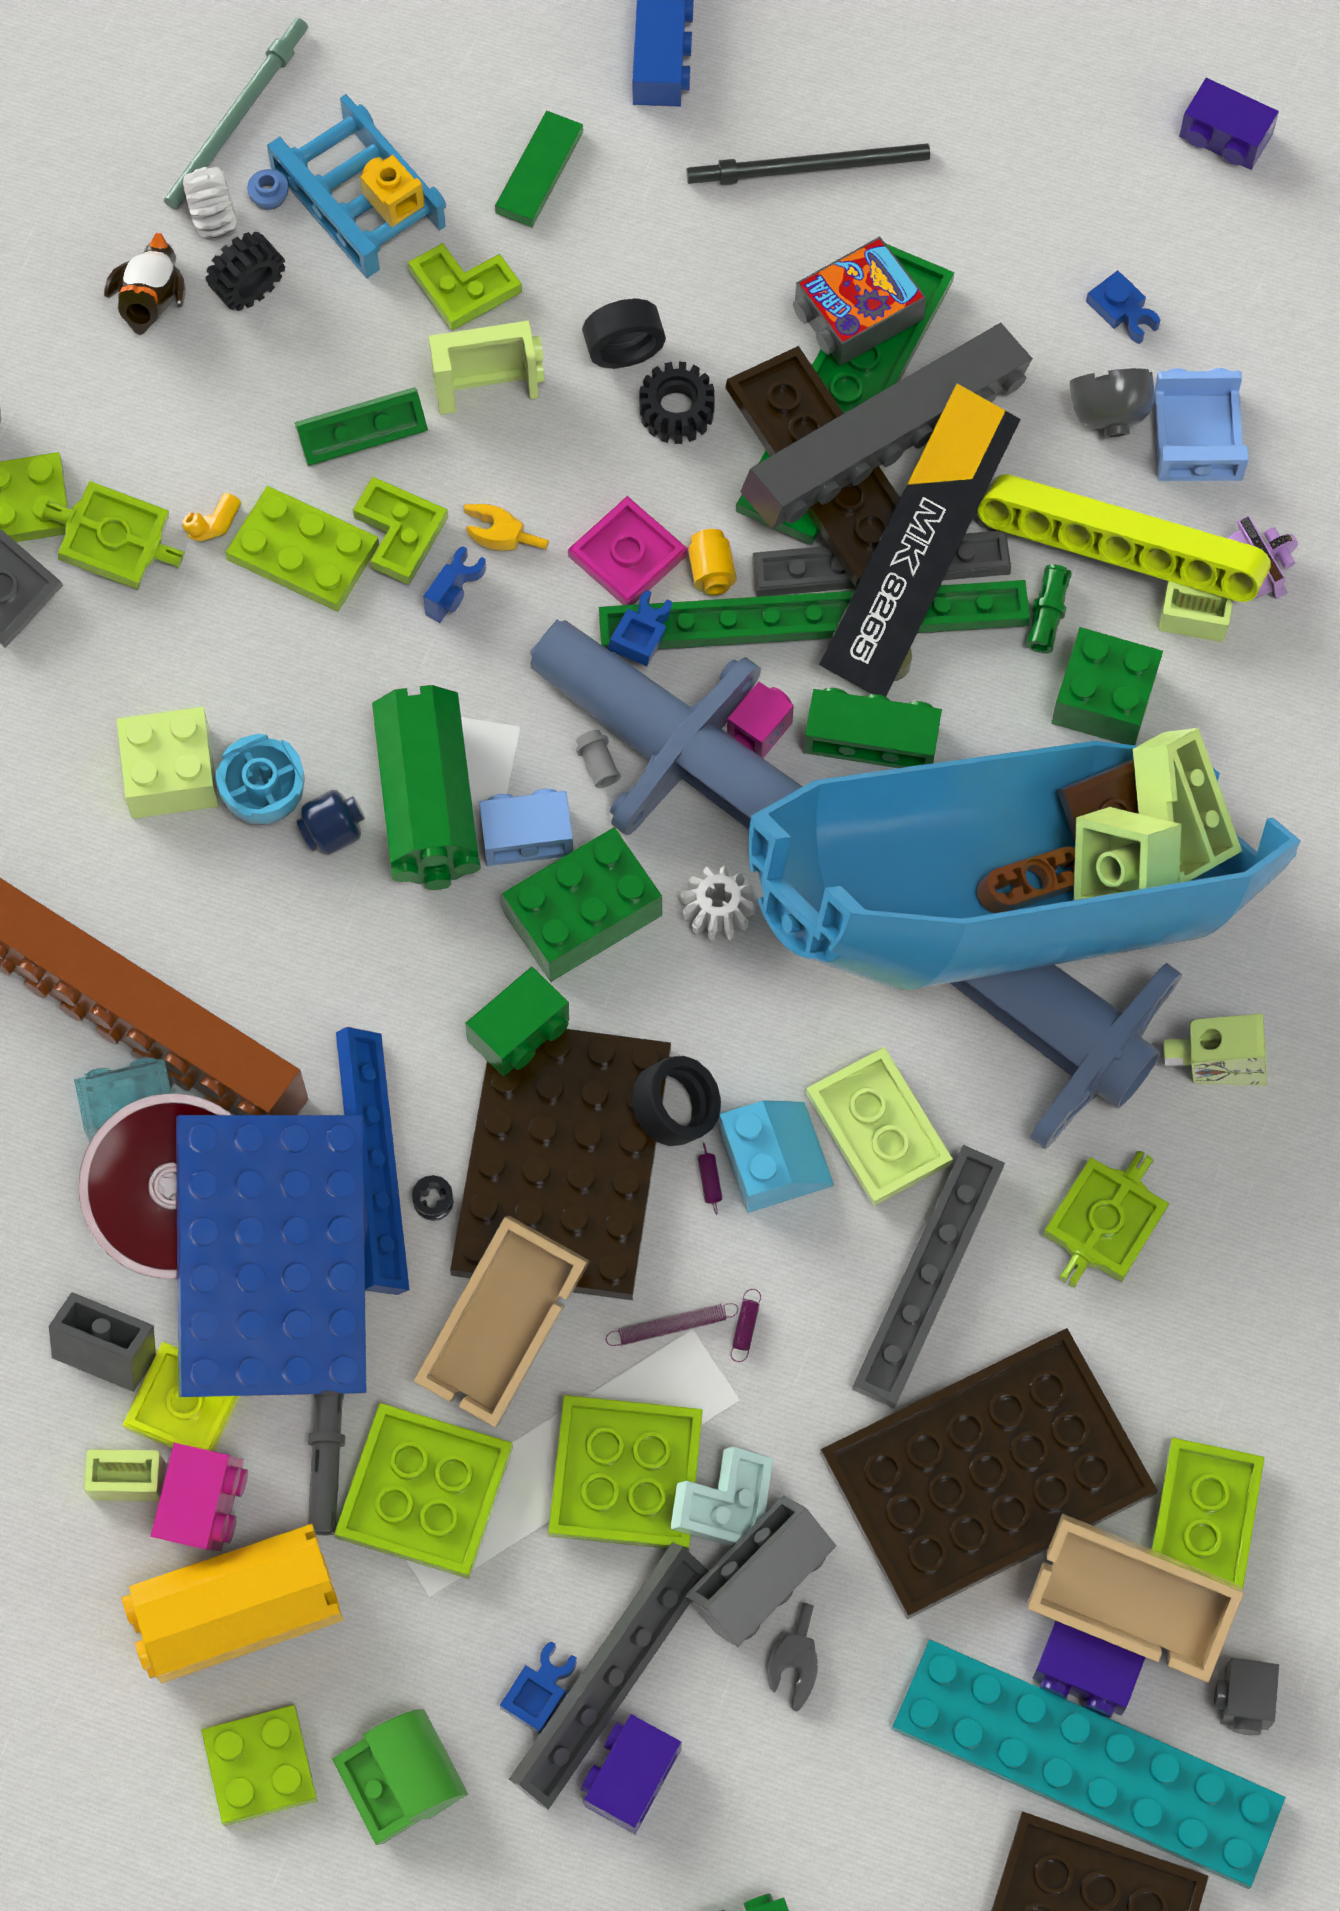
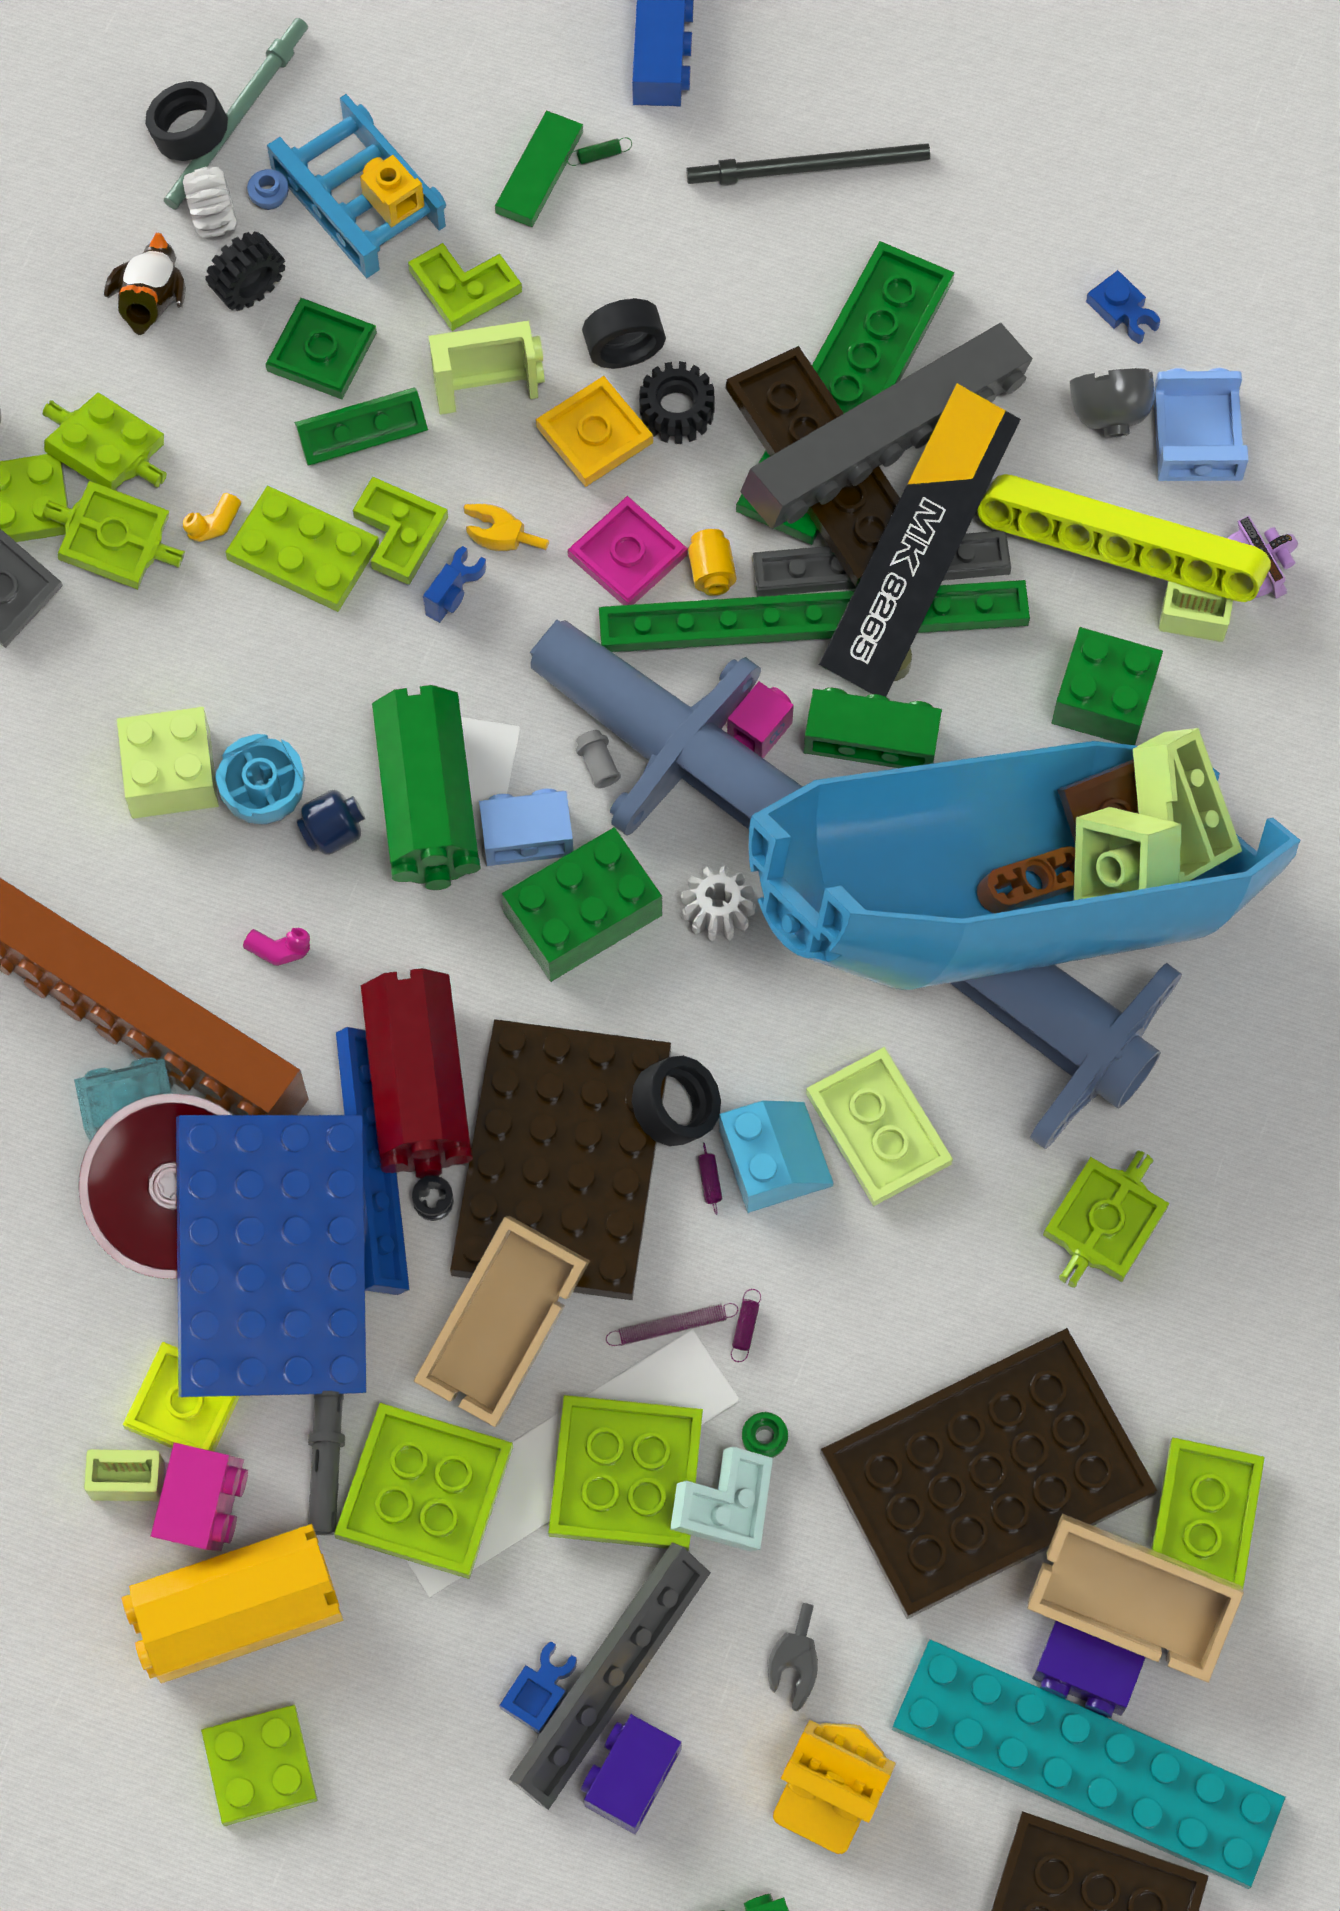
(102, 1341): dark grey brick -> none
(104, 442): none -> lime plate
(177, 101): none -> black tyre
(280, 951): none -> dark pink arm
(321, 348): none -> green tile
(399, 1775): bright green brick -> none
(416, 1073): none -> dark red brick
(518, 1022): green brick -> none
(594, 431): none -> yellow plate
(599, 151): none -> green piece
(641, 631): blue plate -> none
(761, 1571): dark grey brick -> none
(769, 1422): none -> green plate
(832, 1784): none -> yellow piece
(859, 301): brick -> none
(928, 1276): dark grey plate -> none
(1048, 608): green pin -> none
(1222, 1050): yellowish green torso -> none
(1228, 124): dark purple brick -> none
(1247, 1695): dark grey brick -> none

